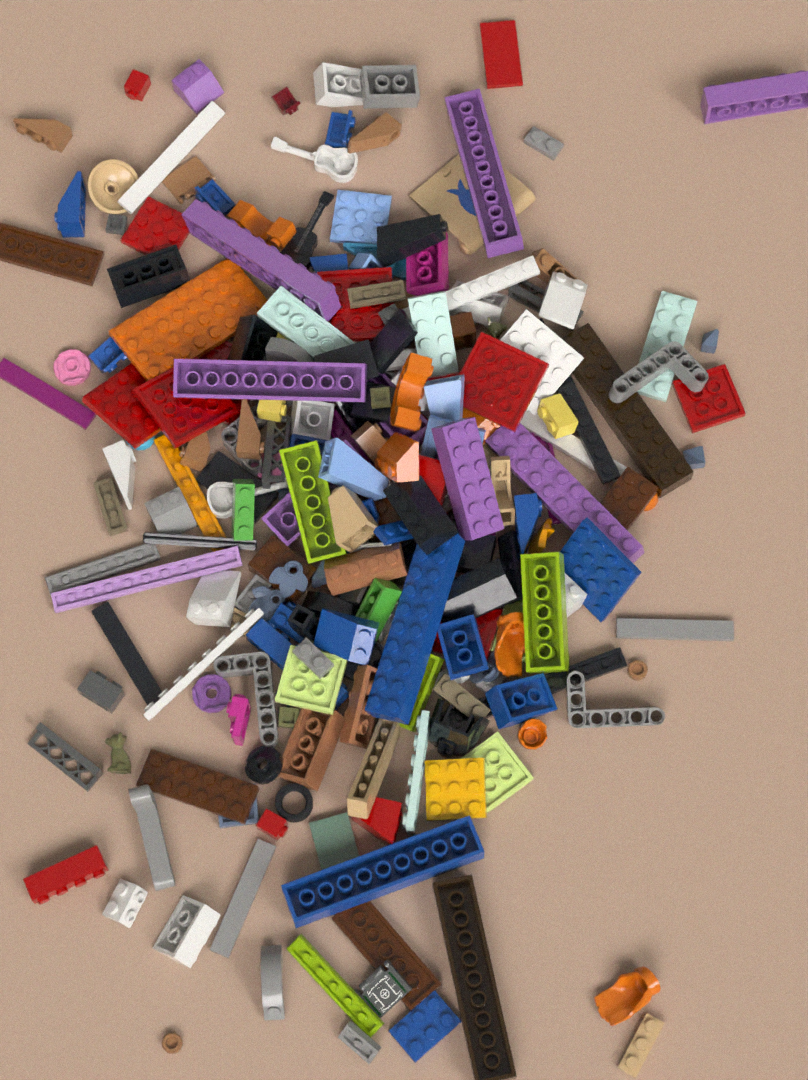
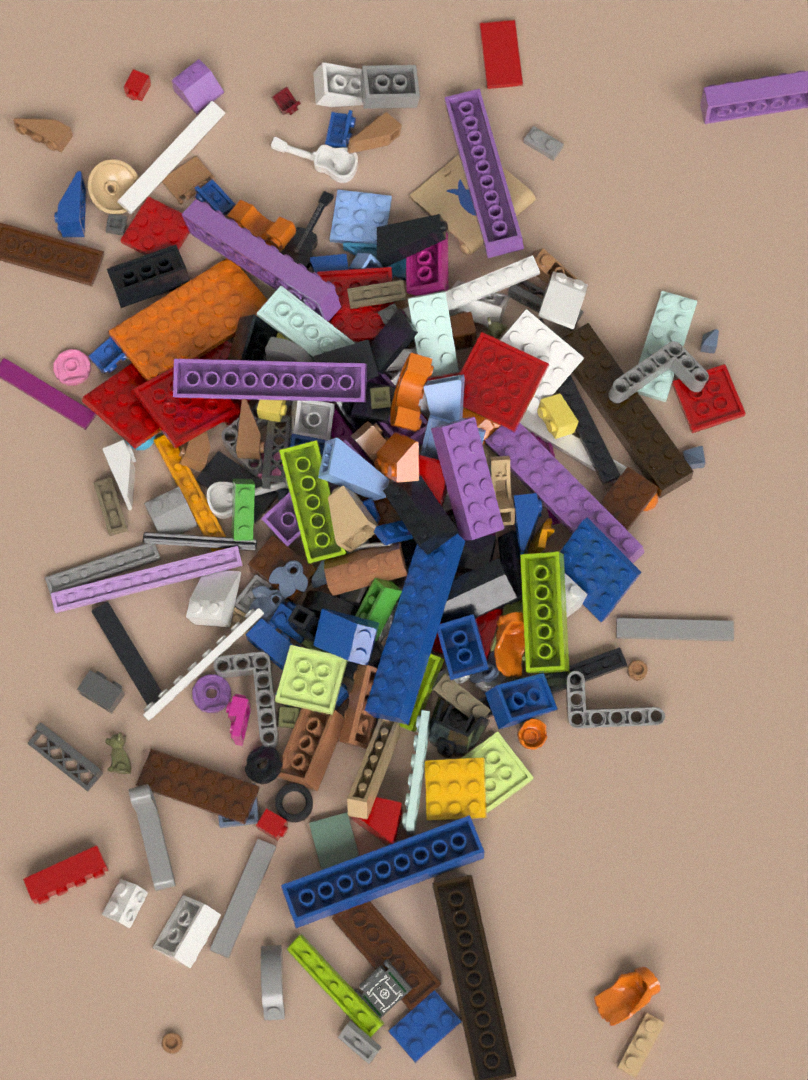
(313, 658): light grey plate -> none

